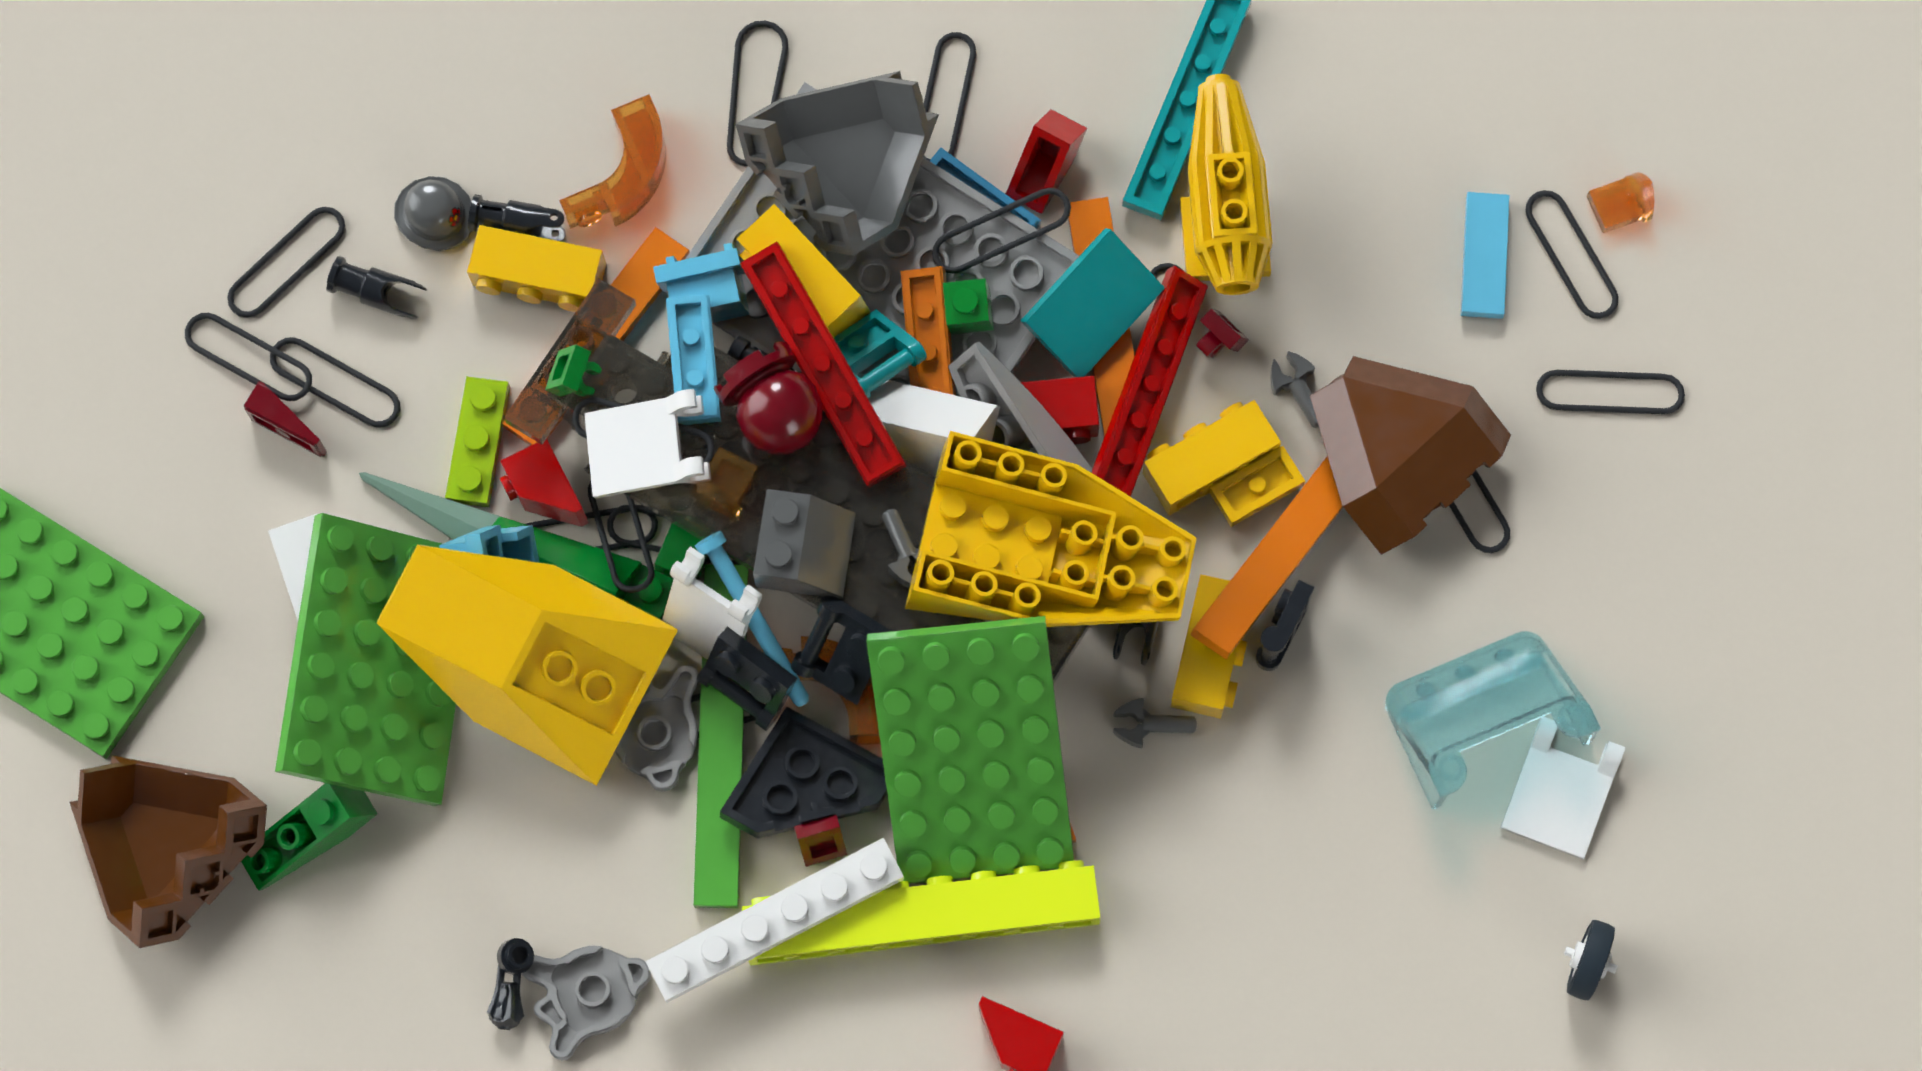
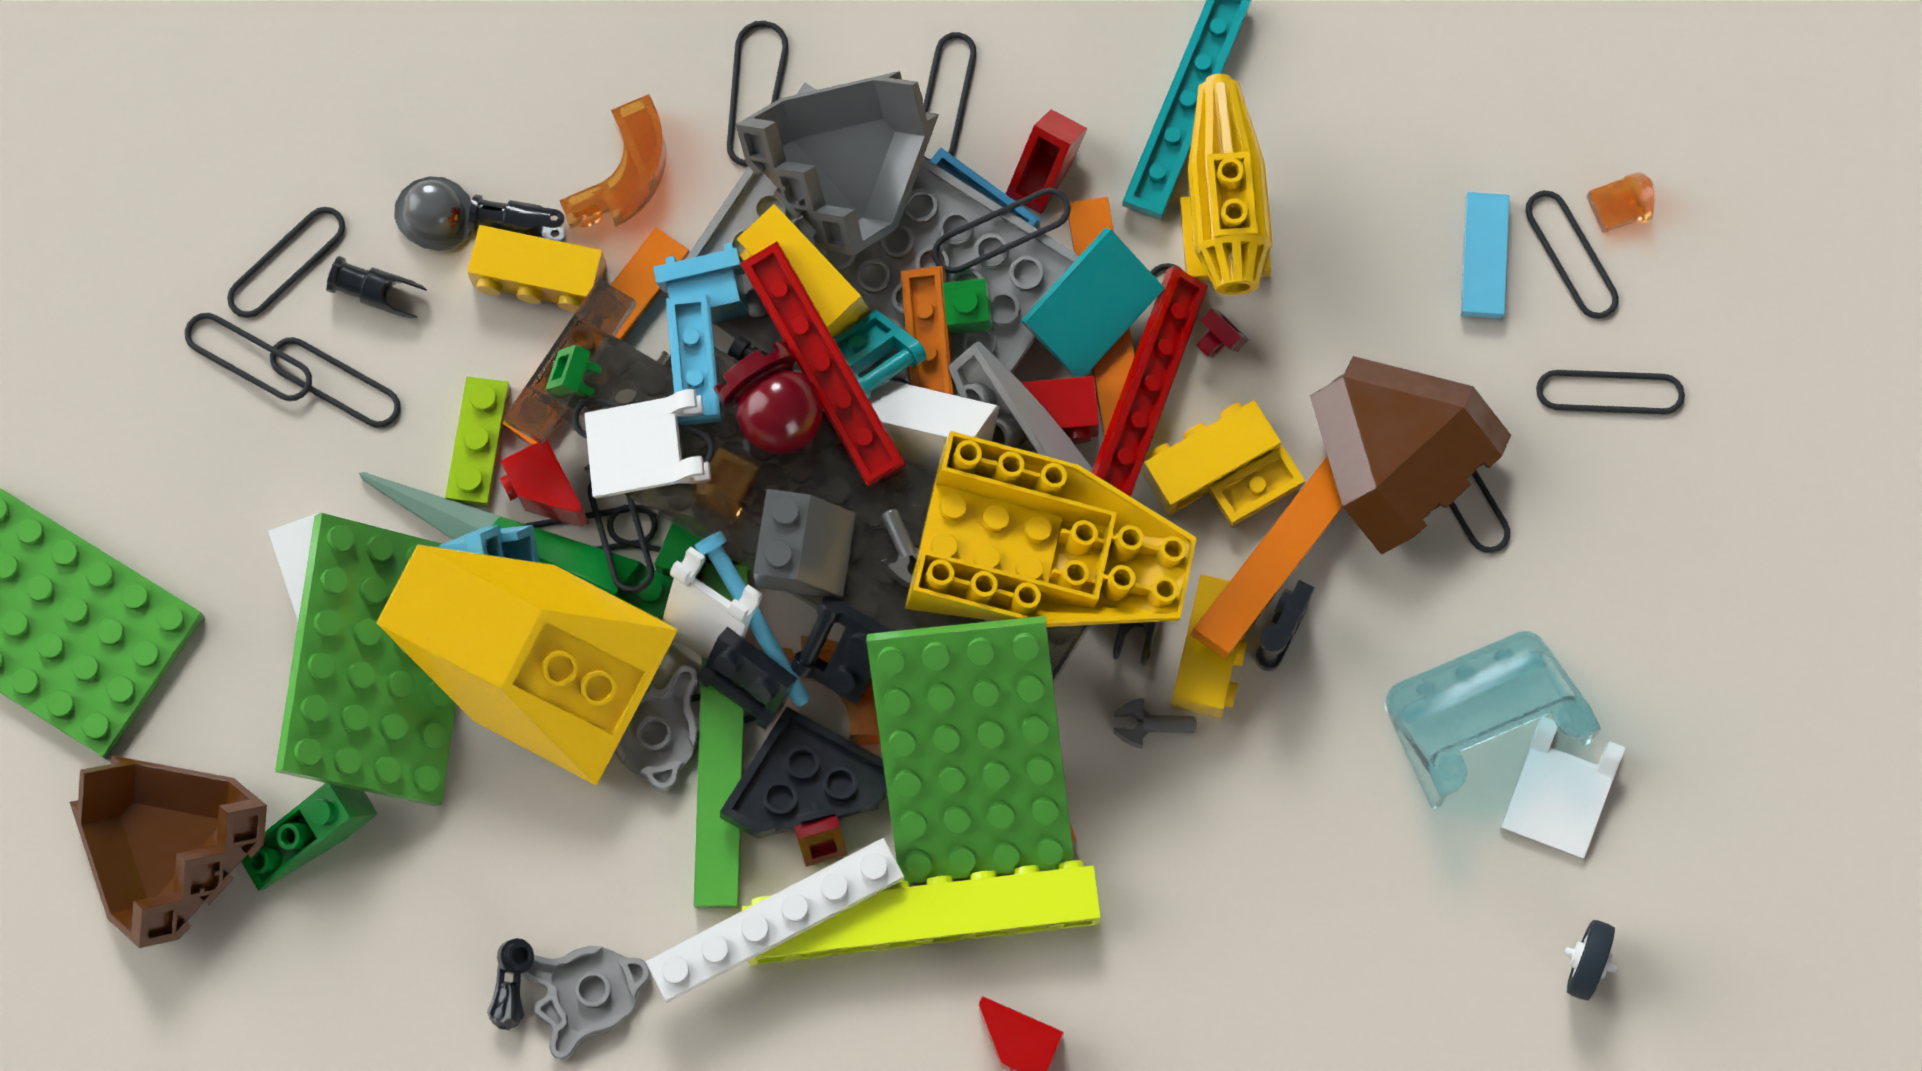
(271, 413): dark red slope -> none
(1297, 385): dark grey bar -> none

